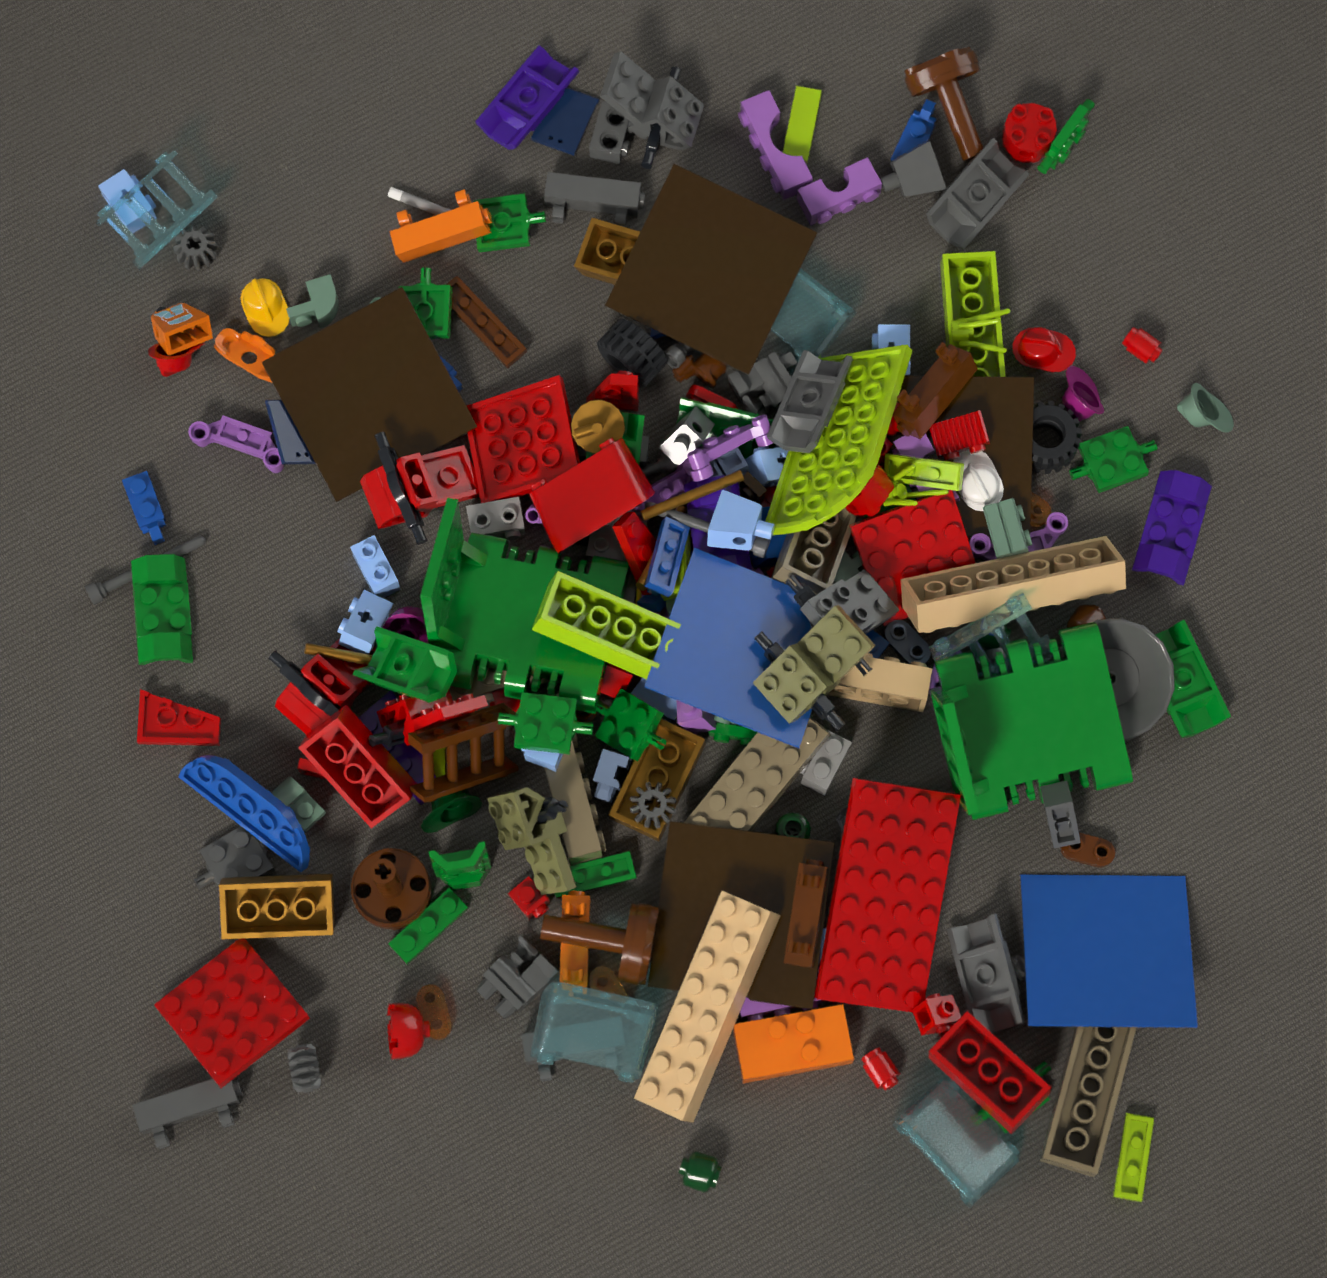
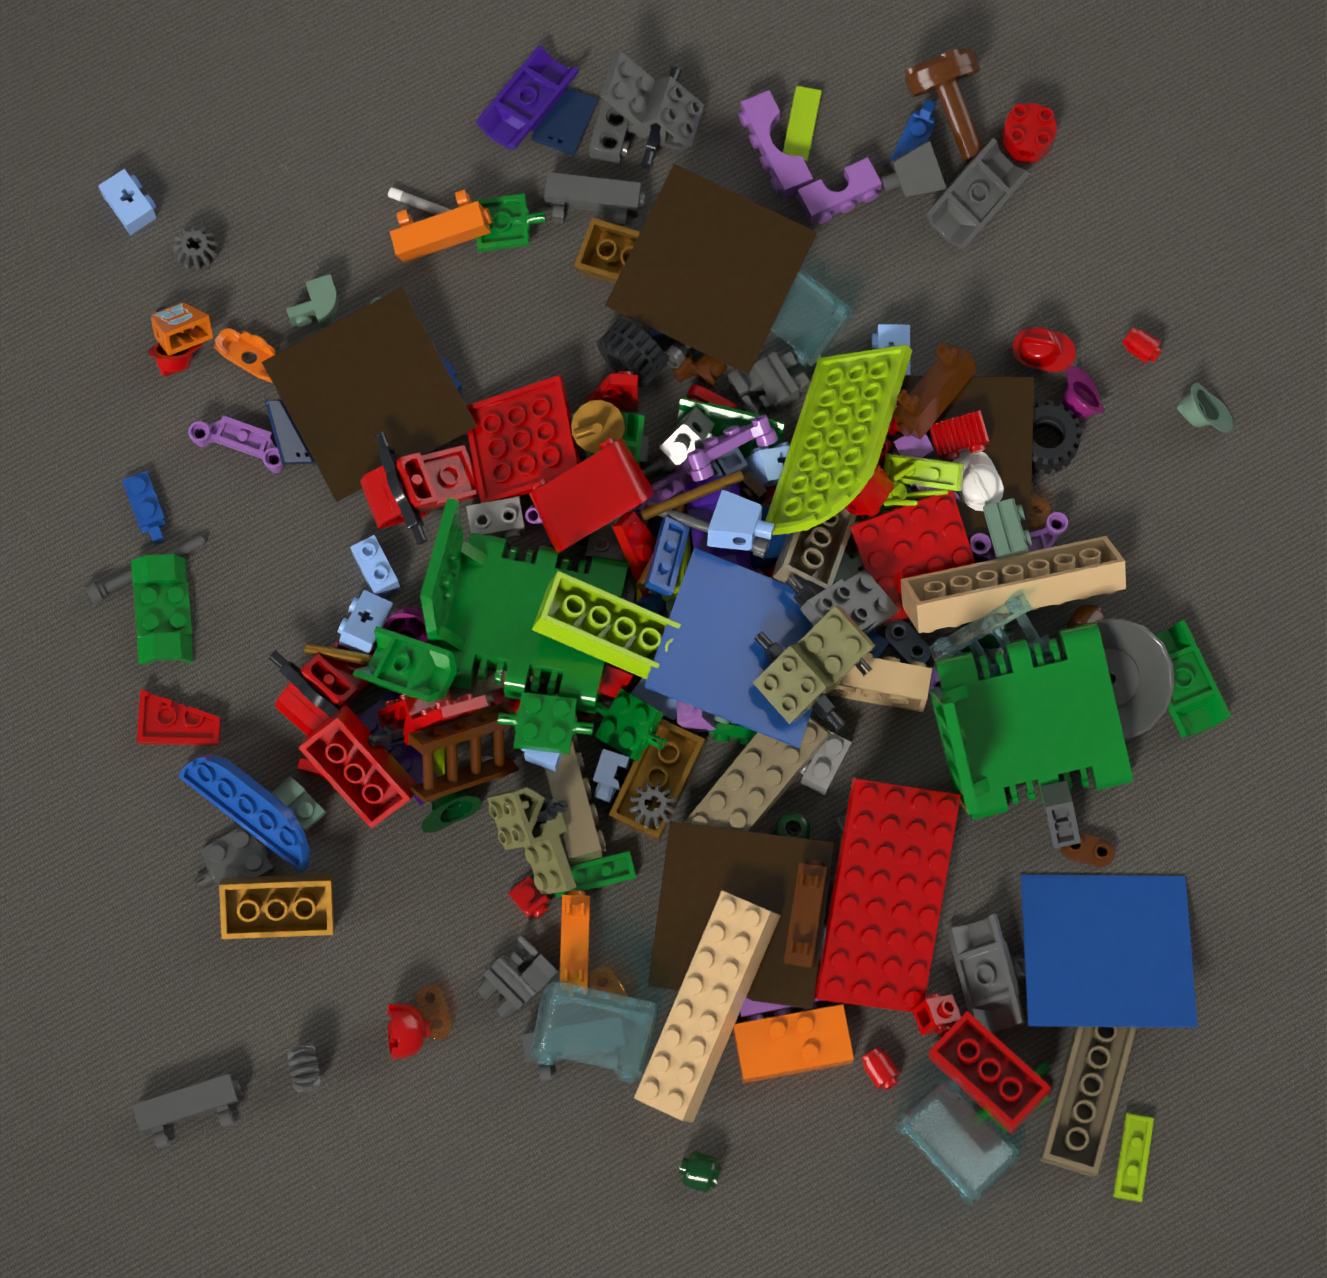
(161, 233): clear light blue fence -> none
(231, 1012): red plate -> none
(265, 307): yellow piece -> none
(391, 888): reddish brown piece -> none
(428, 926): green plate -> none
(431, 305): green plate -> none
(462, 868): green piece -> none
(485, 324): reddish brown plate -> none
(633, 943): reddish brown piece -> none
(808, 402): dark grey piece -> none
(964, 329): lime plant -> none
(969, 291): lime brick -> none
(1070, 134): green plate -> none
(1113, 459): green plate -> none
(1172, 525): dark purple piece -> none

